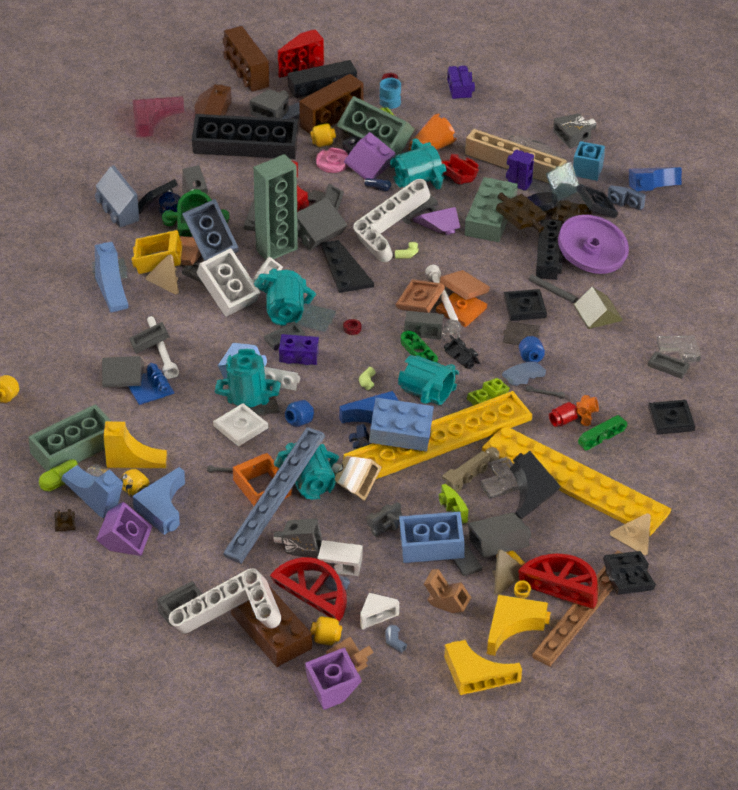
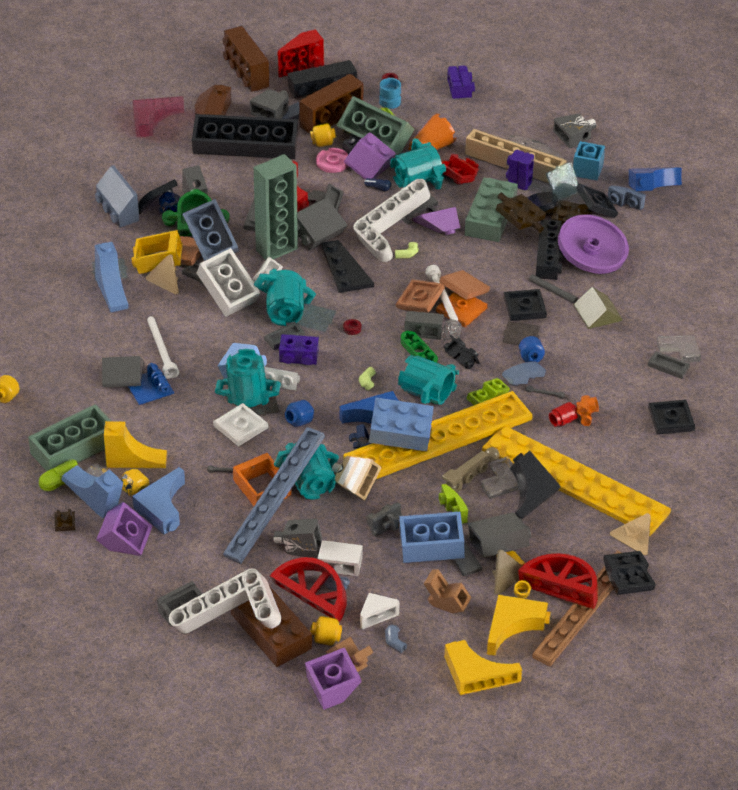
(149, 337): dark grey tile -> none
(601, 432): green beam -> none

